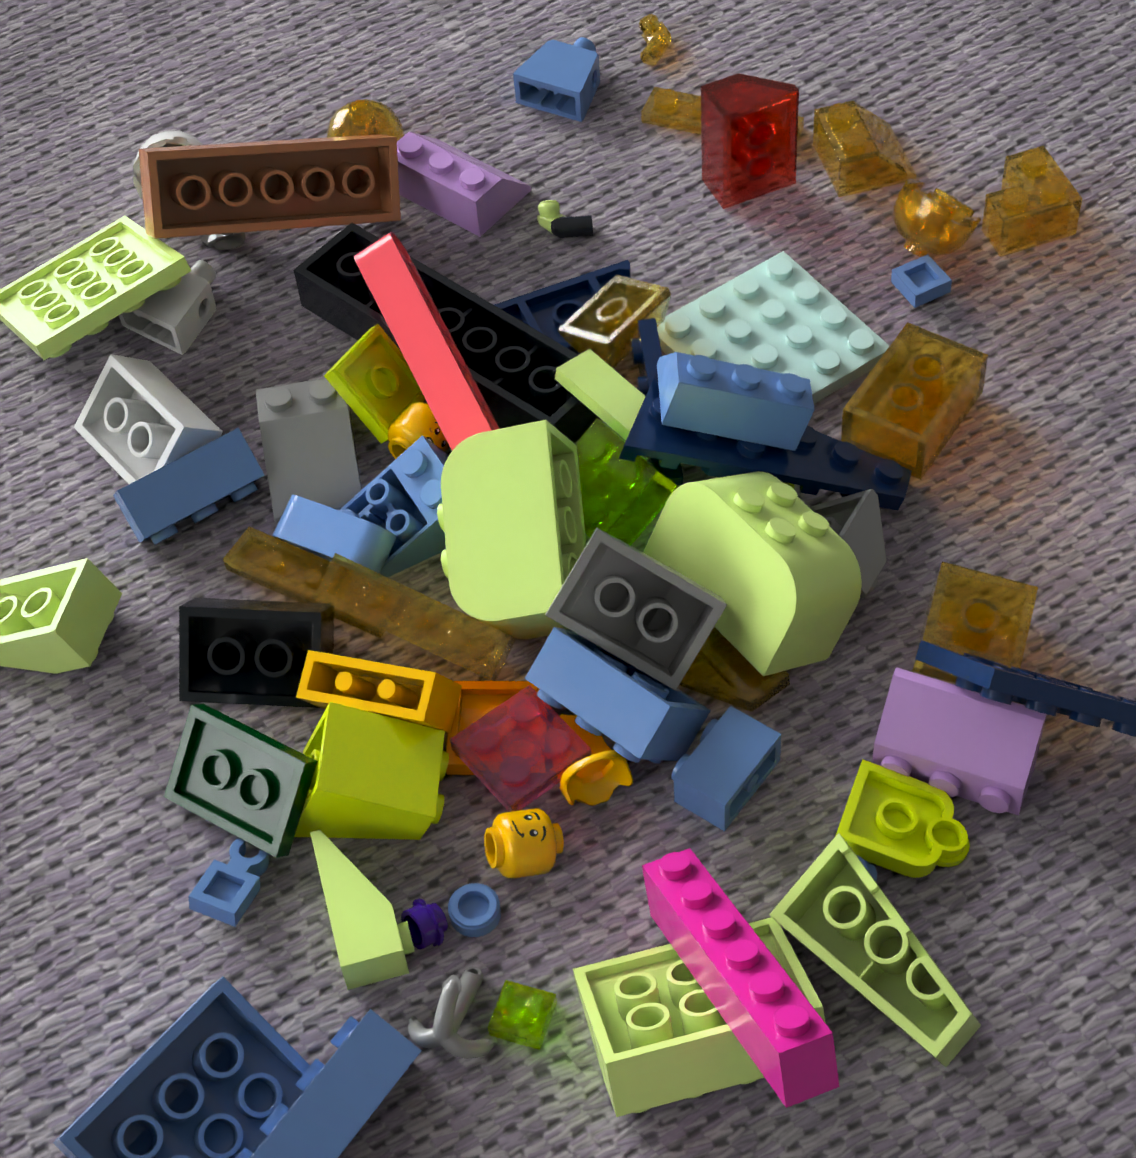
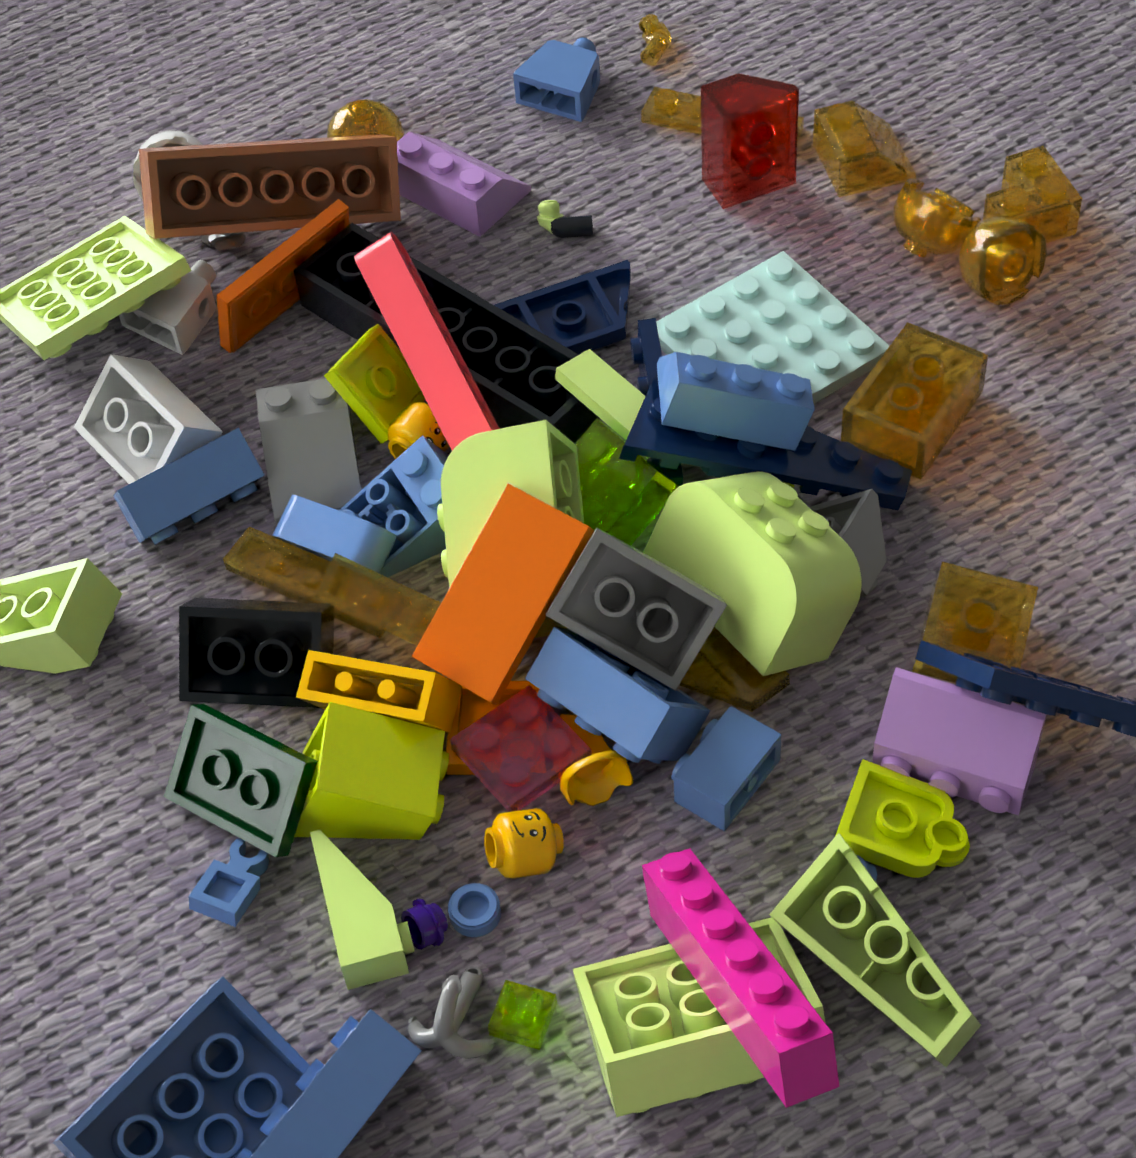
(270, 284): none -> orange tile
(502, 593): none -> orange tile
(612, 317): clear yellow slope -> none
(921, 281): medium blue plate -> none
(1002, 258): none -> clear yellow cylinder

